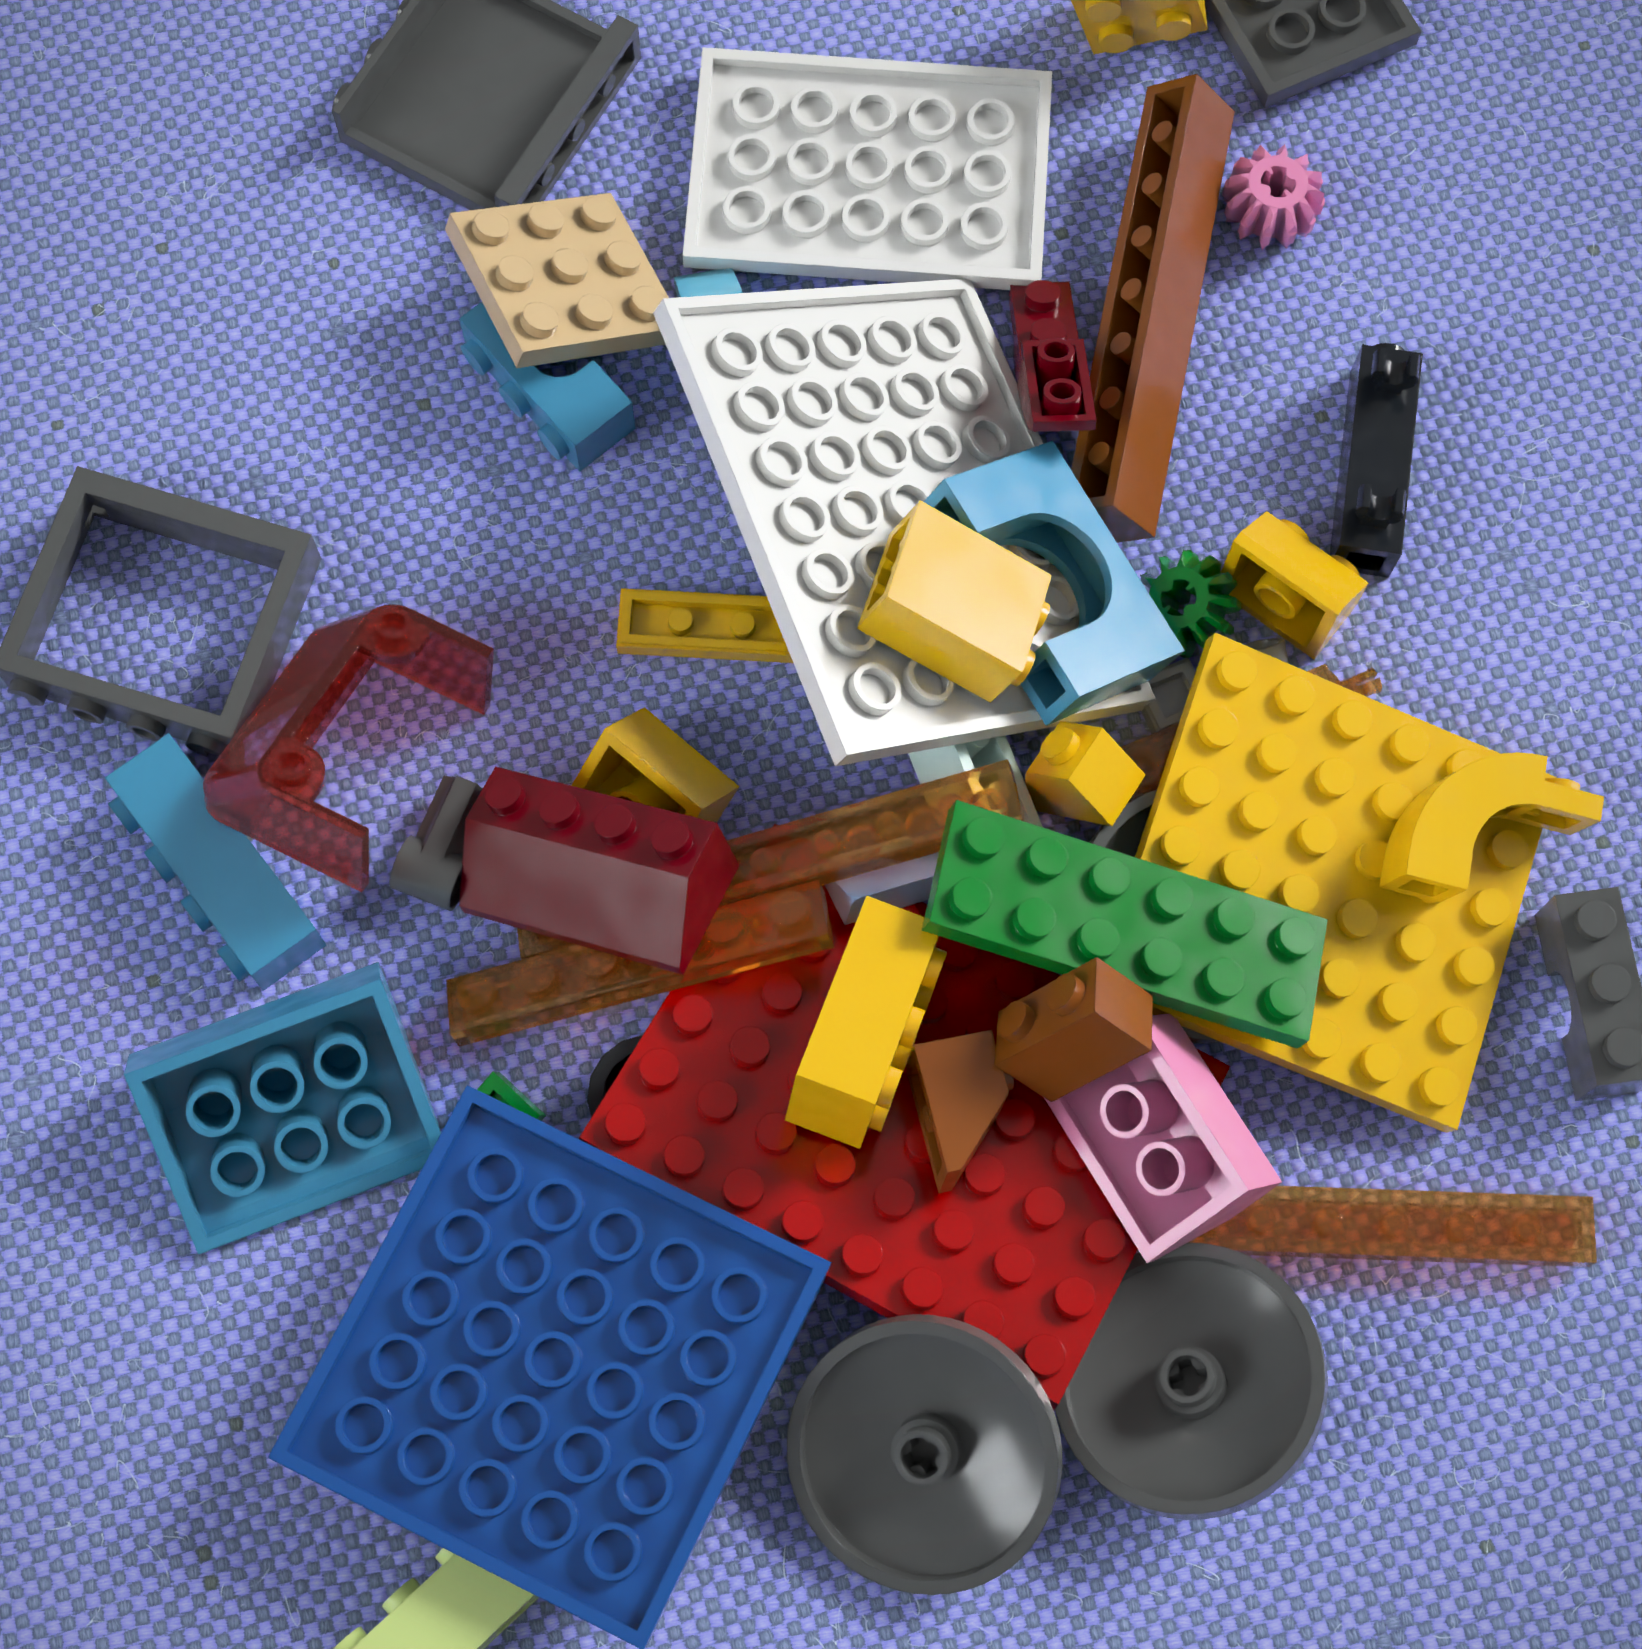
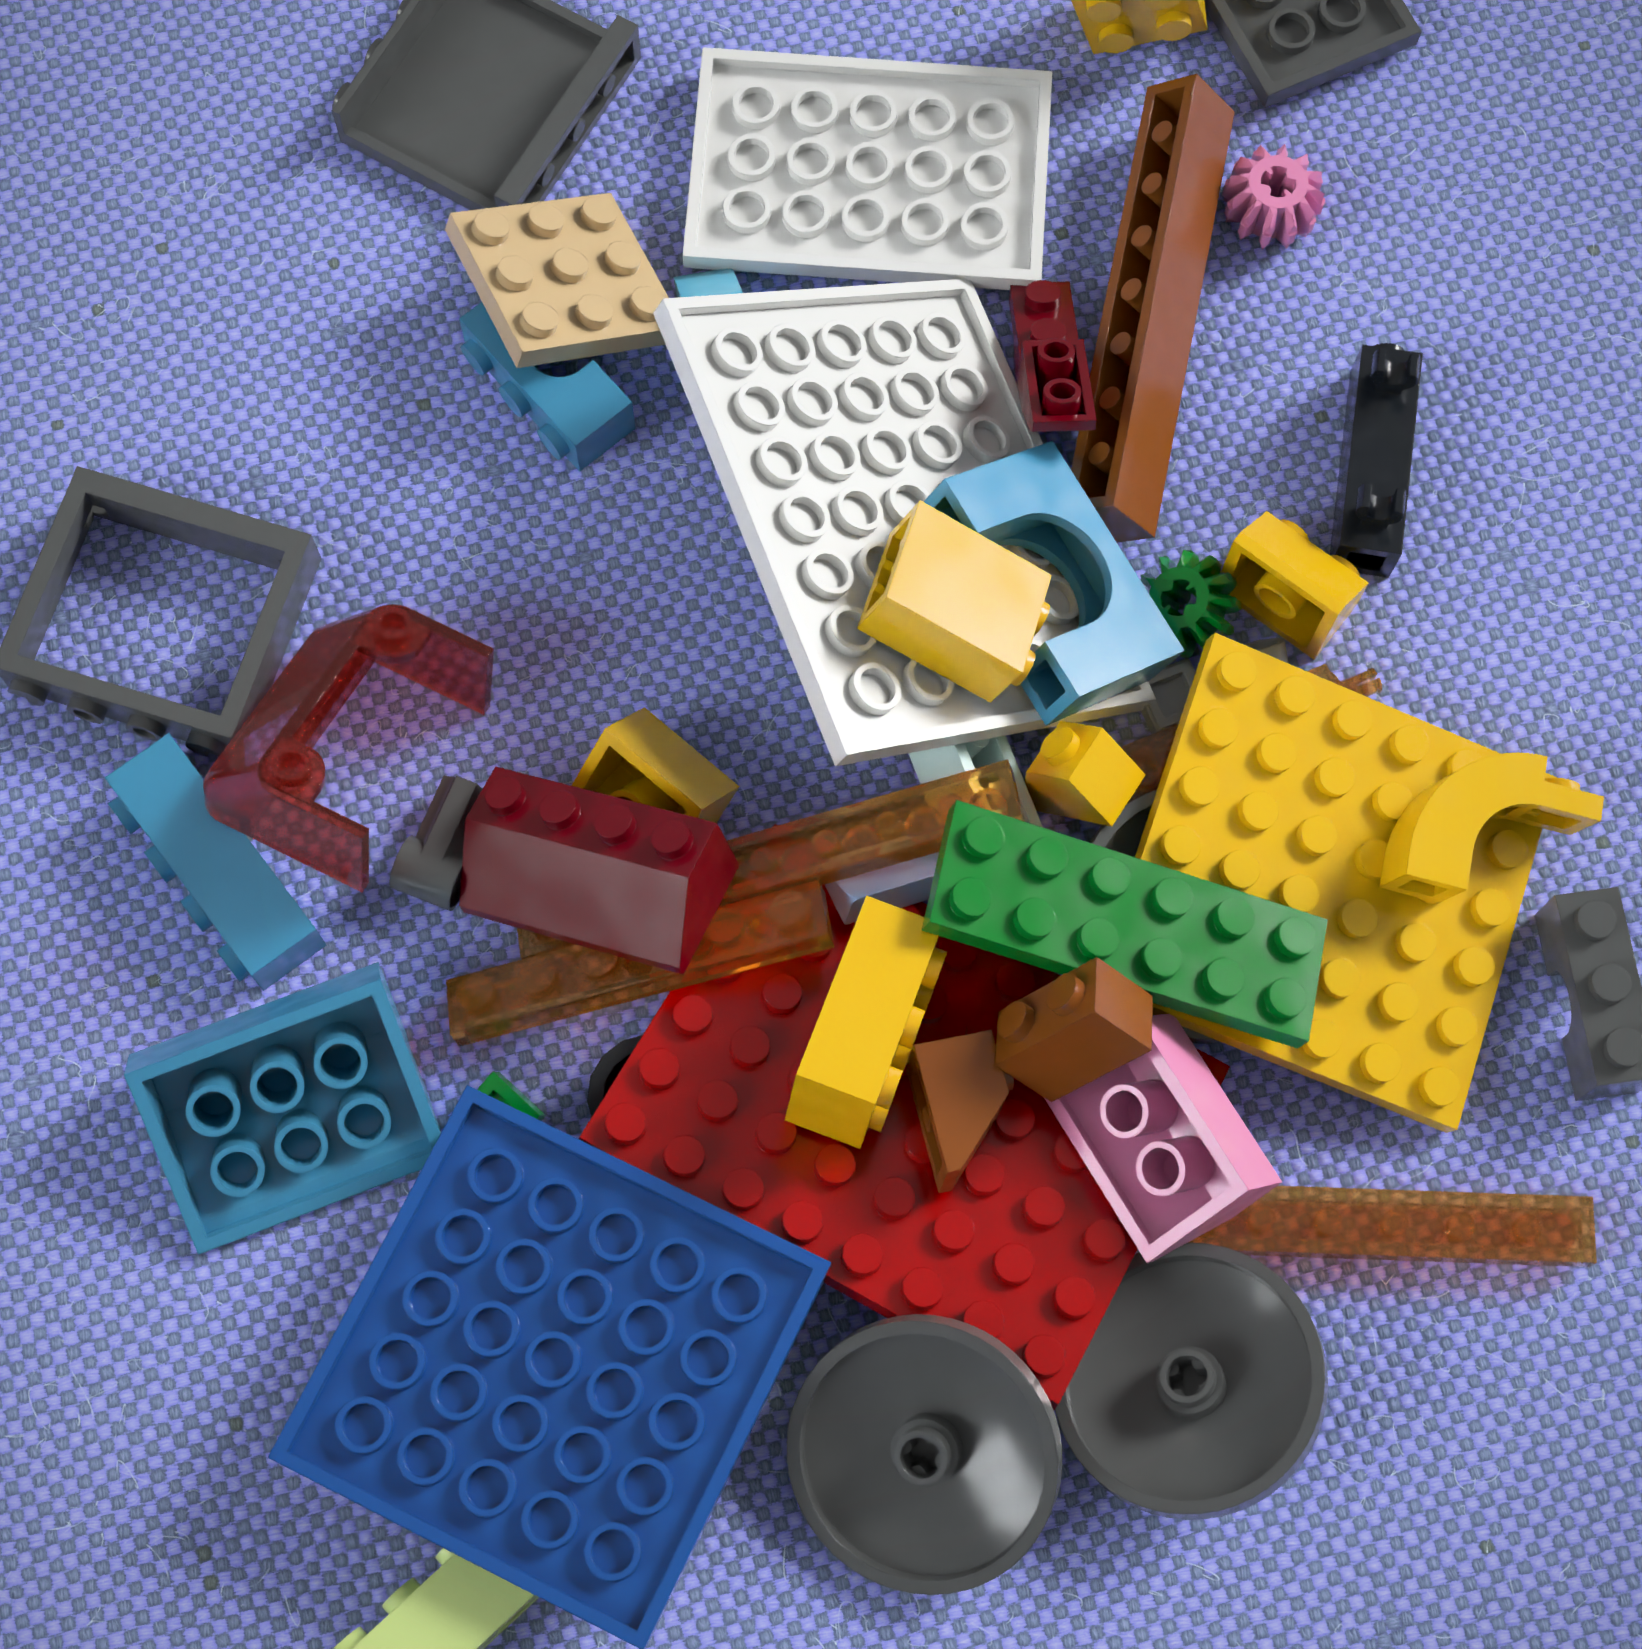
(699, 626): yellow tile -> none

